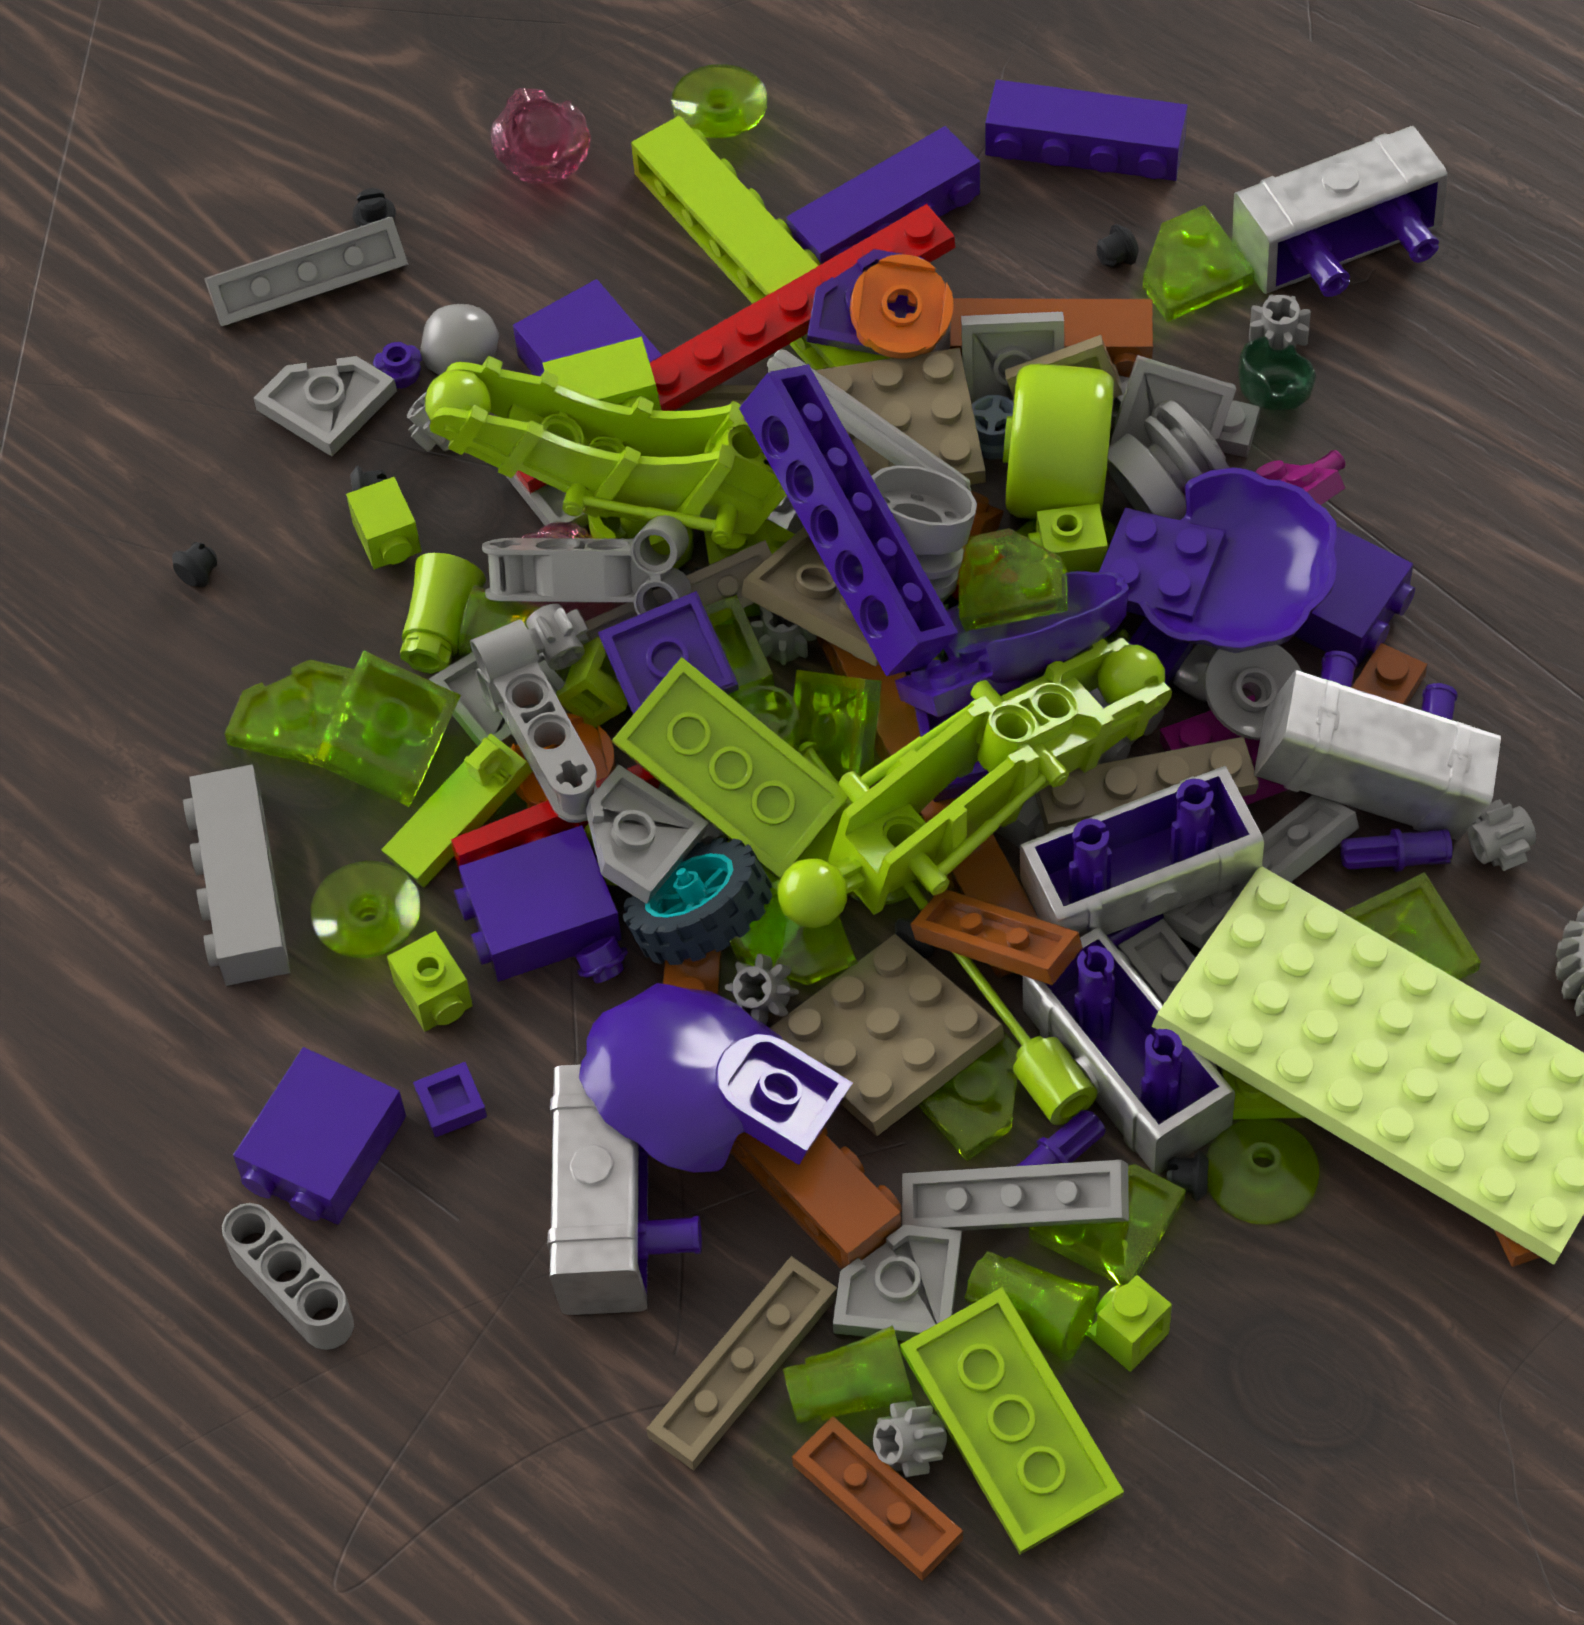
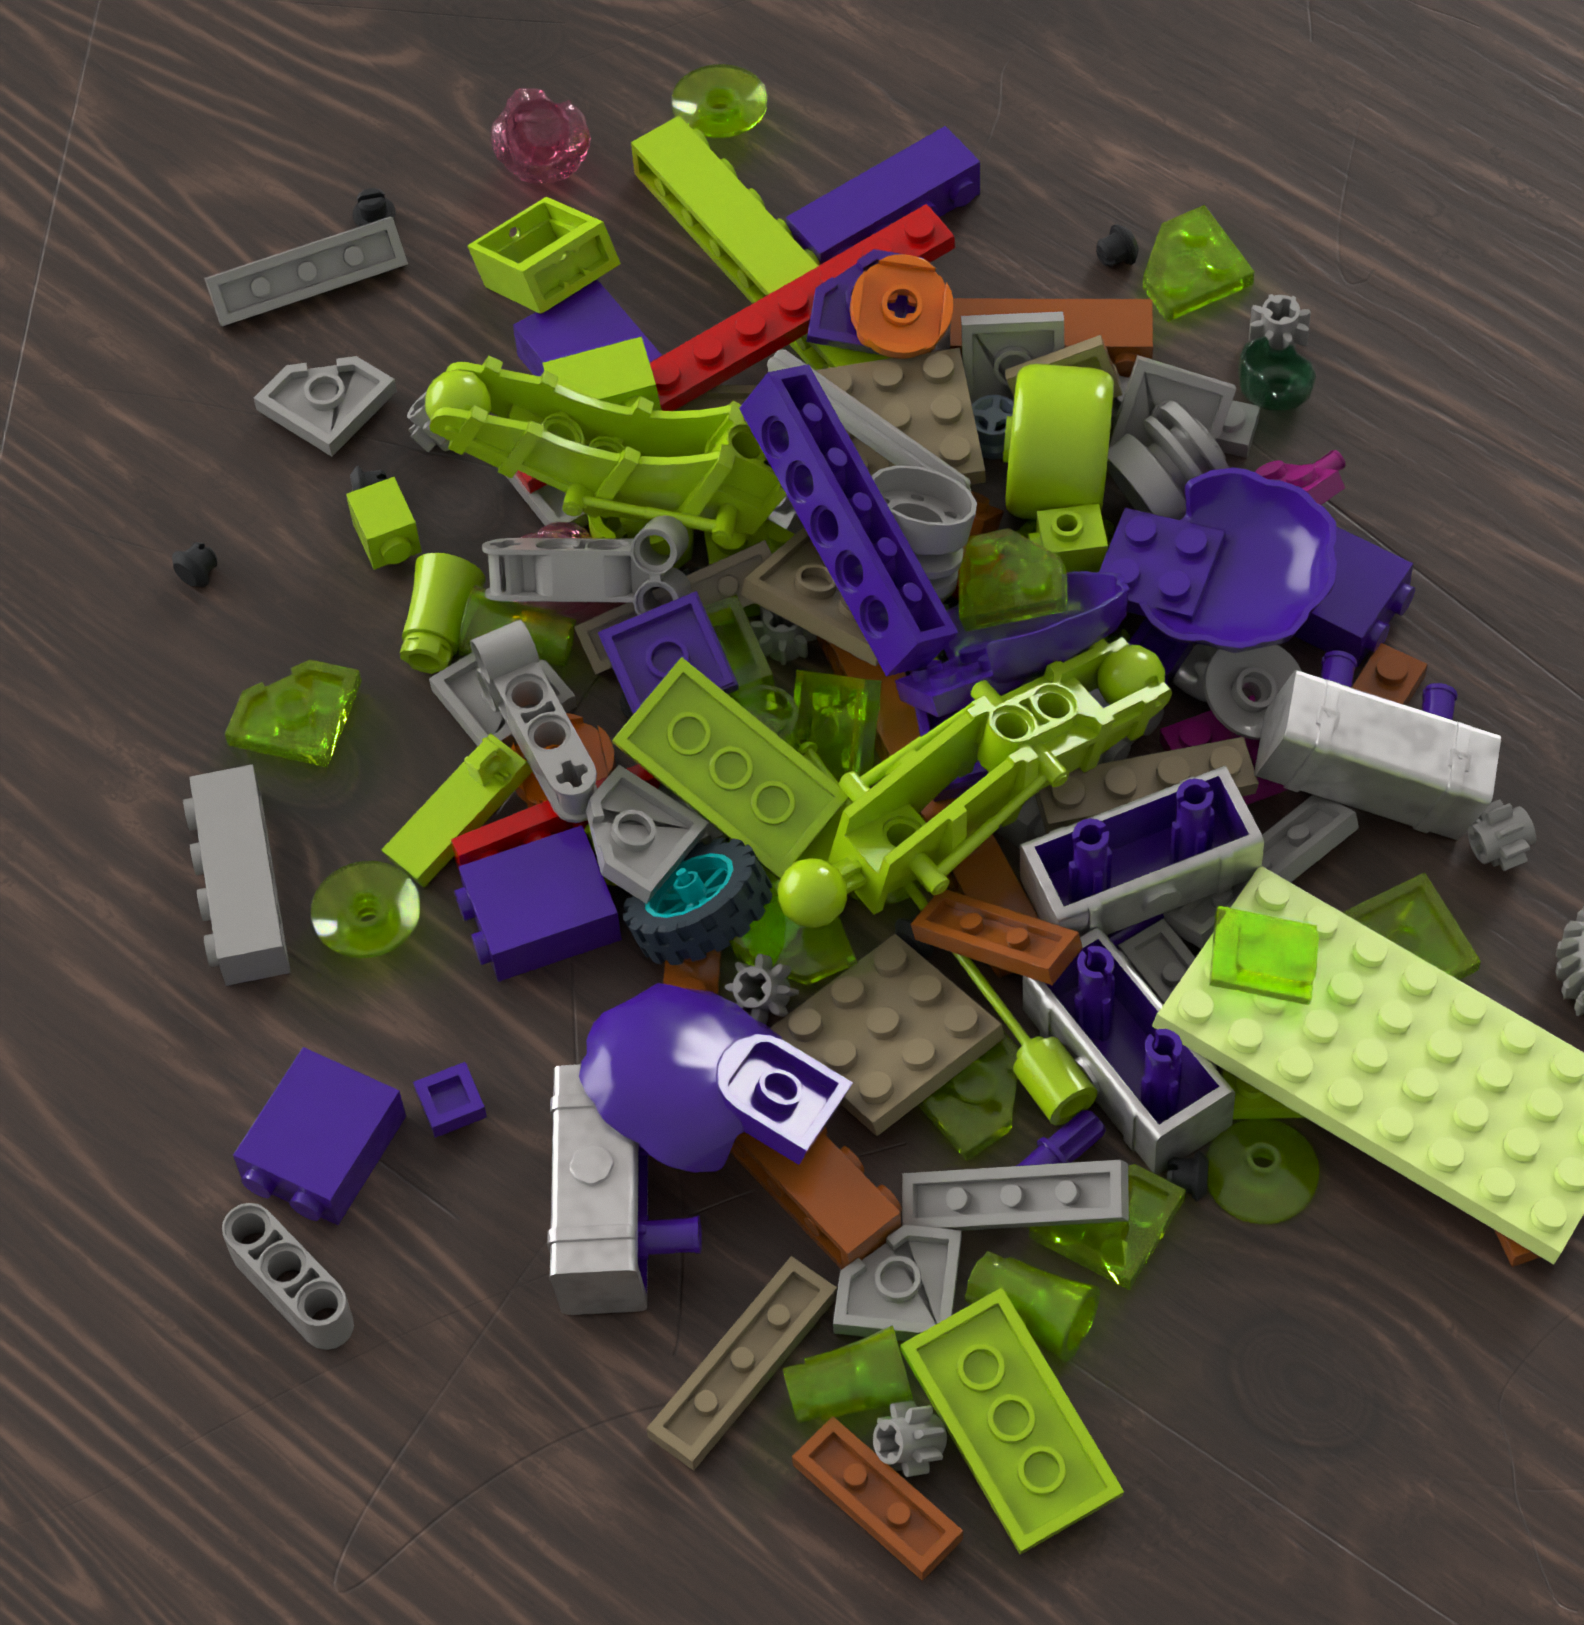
(386, 728): clear neon green brick -> none
(405, 371): dark purple plate -> none
(430, 981): lime brick -> none
(458, 335): light grey hair -> none
(532, 264): none -> lime window
(558, 635): light grey gear -> none
(593, 687): lime brick -> none
(601, 959): dark purple plate -> none
(1085, 130): dark purple brick -> none
(1131, 1322): lime brick -> none
(1264, 955): none -> clear neon green piece
(1342, 211): flat silver piece -> none
(1397, 850): dark purple axle -> none

